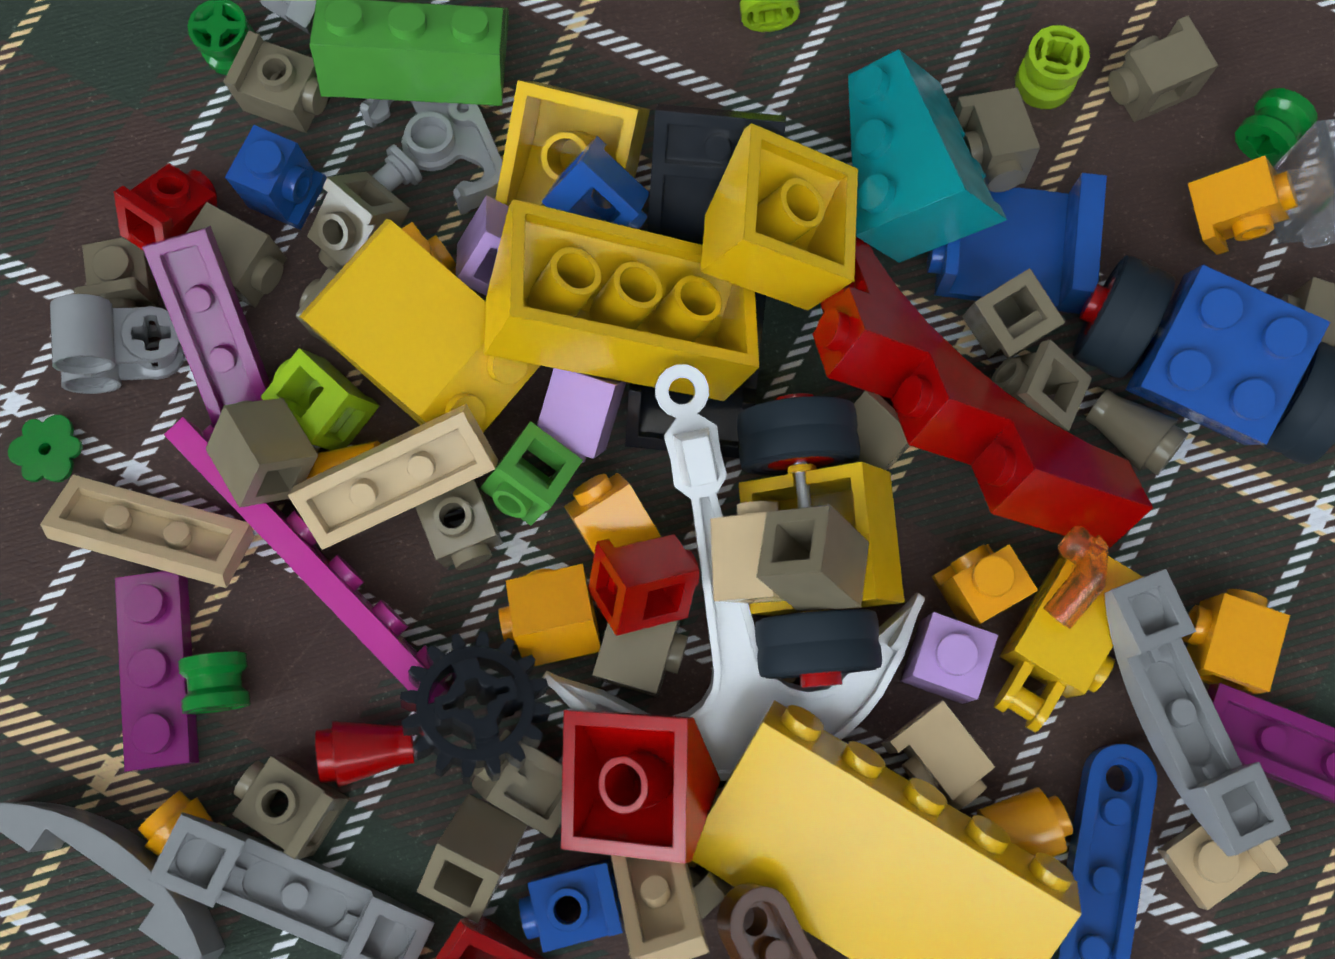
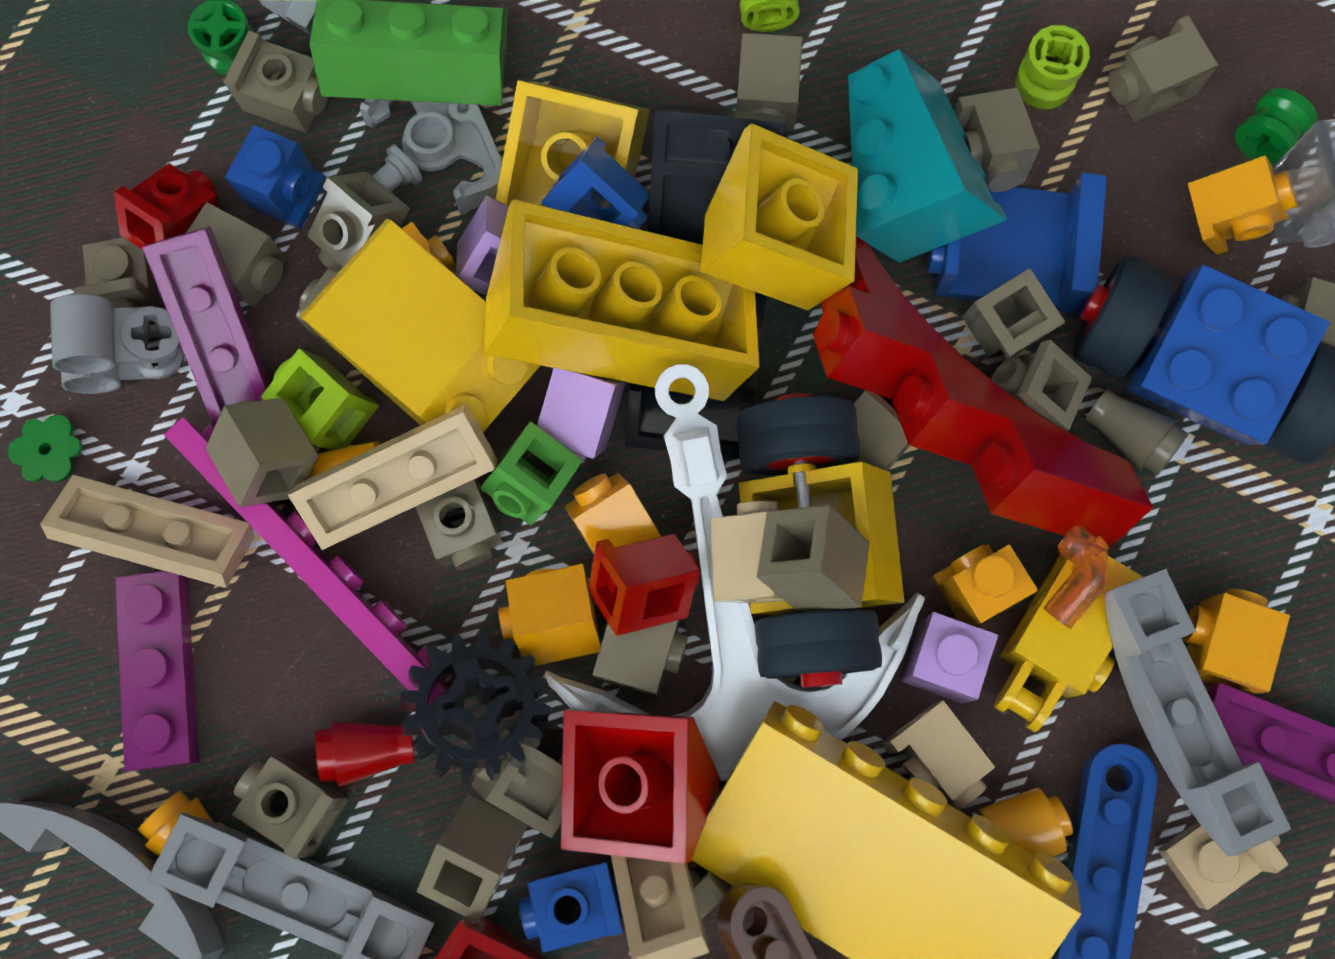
(214, 682): green wheel -> none
(770, 75): none -> dark tan brick

